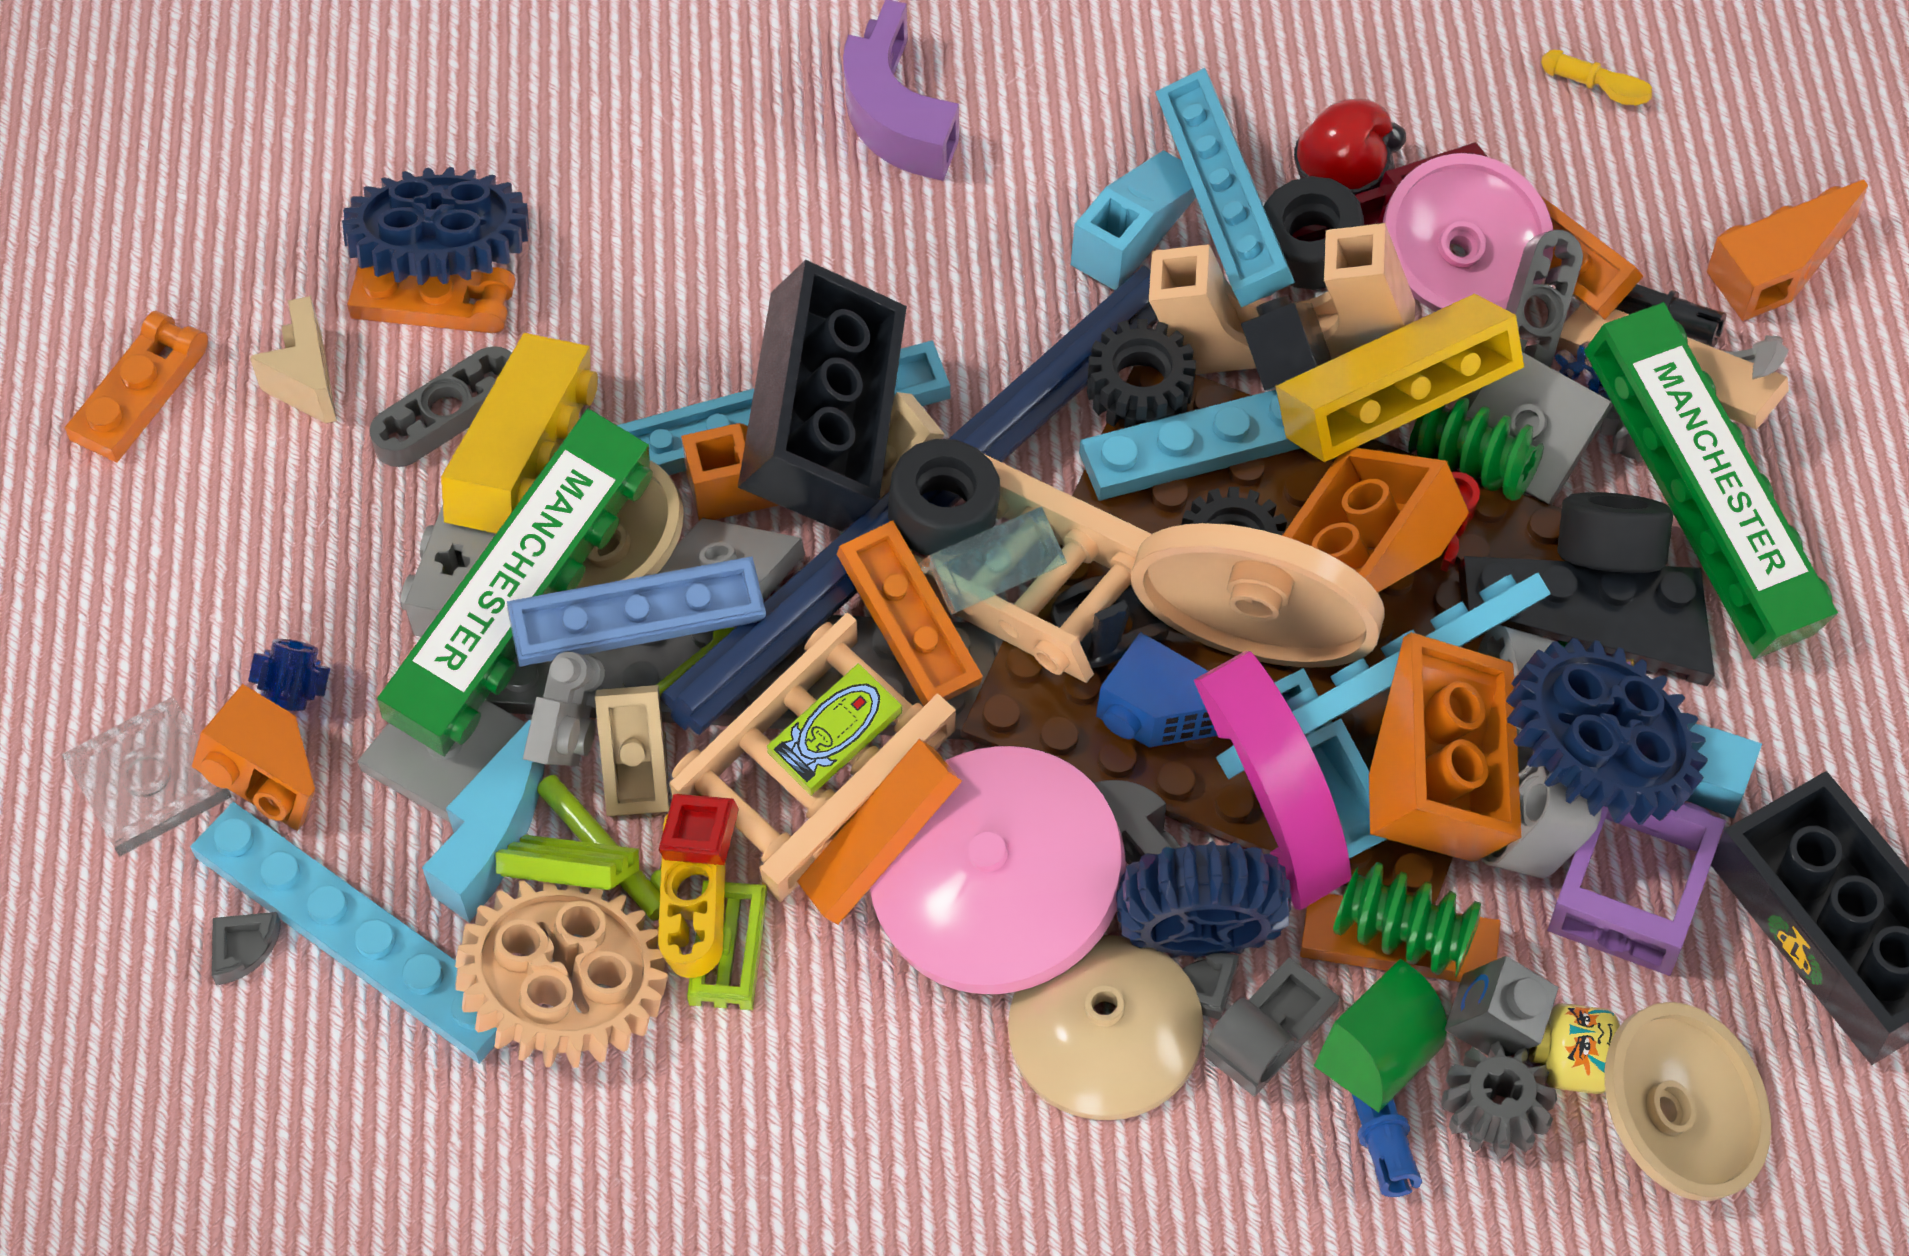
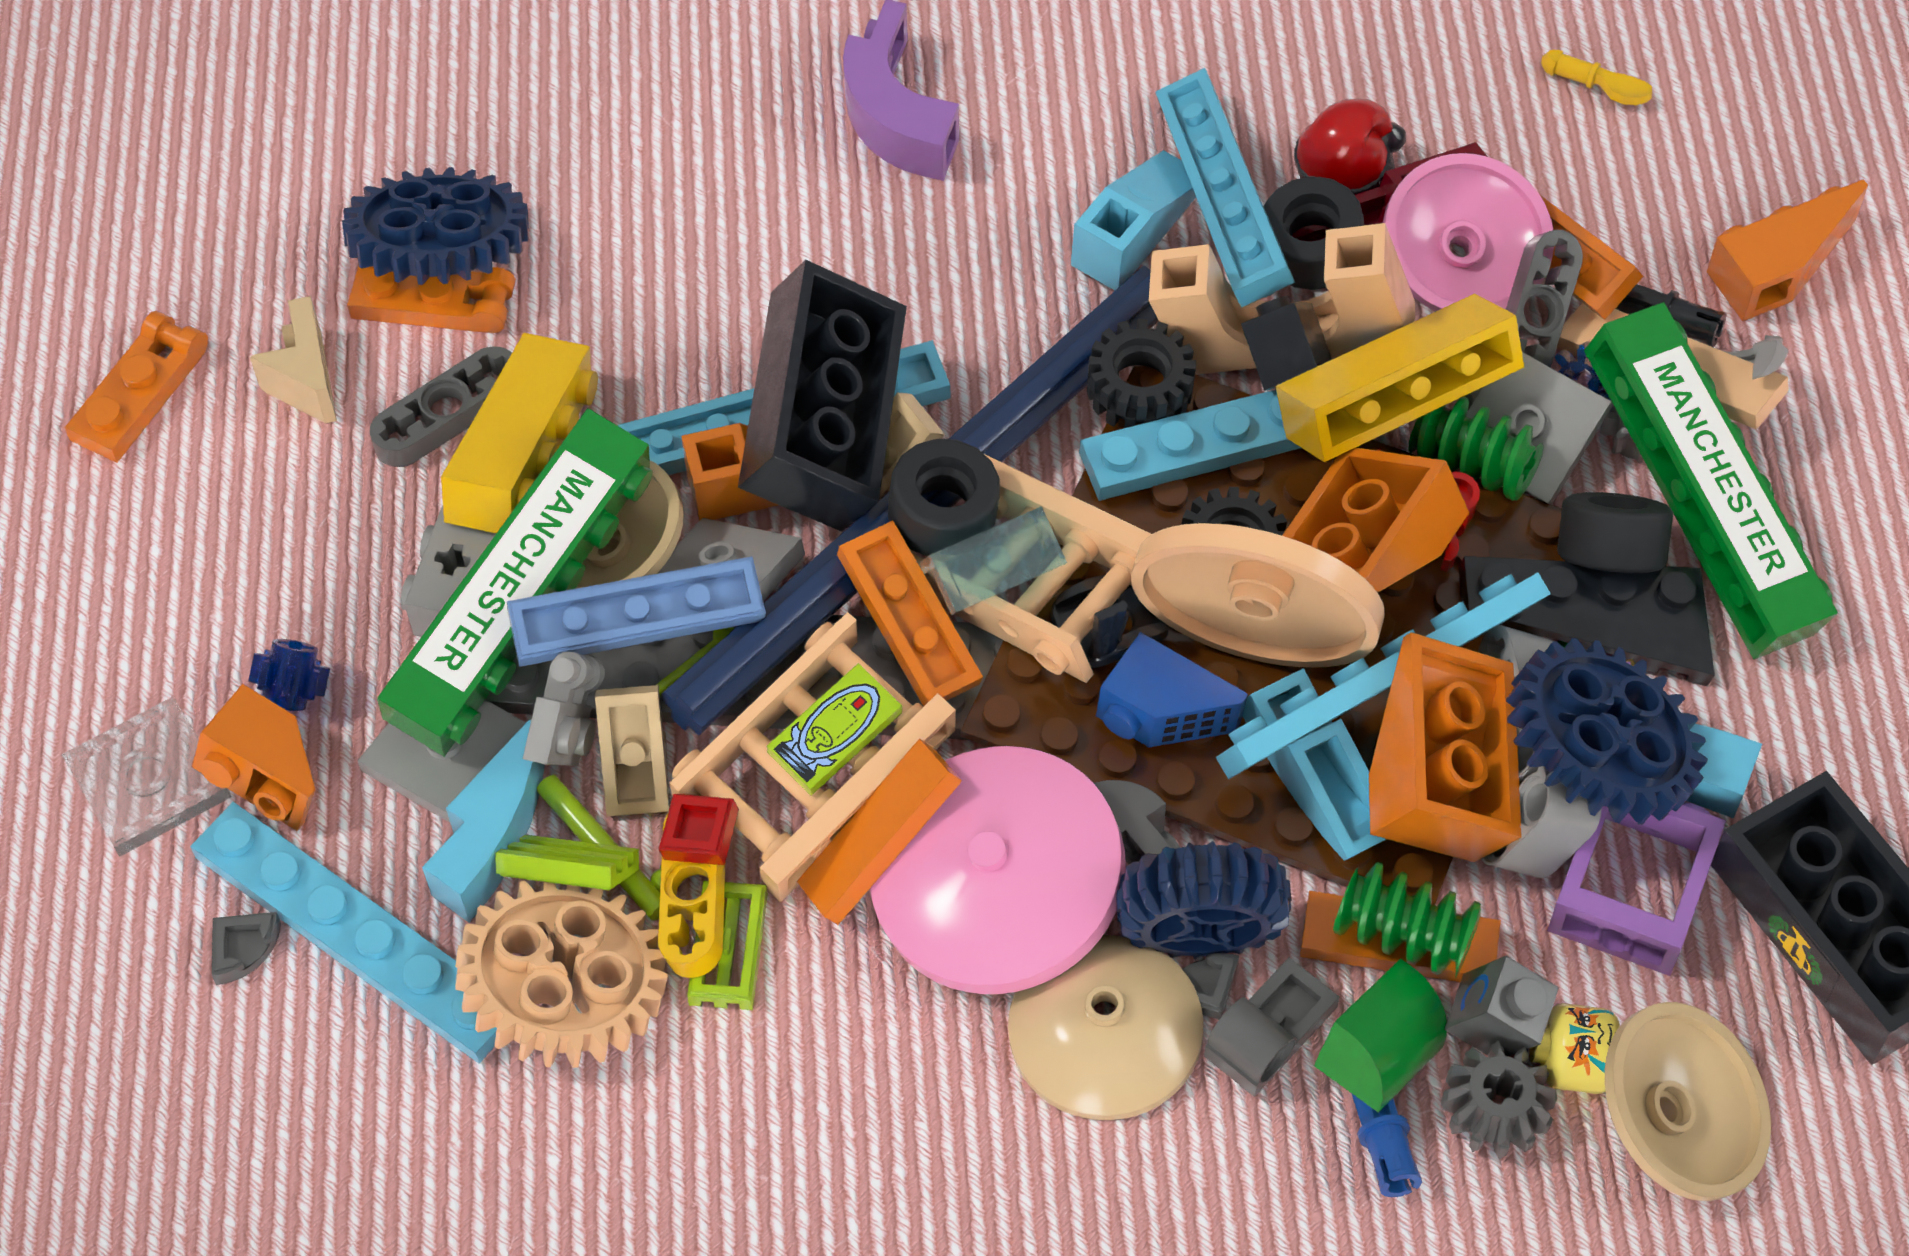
(1282, 773): dark pink slope -> none

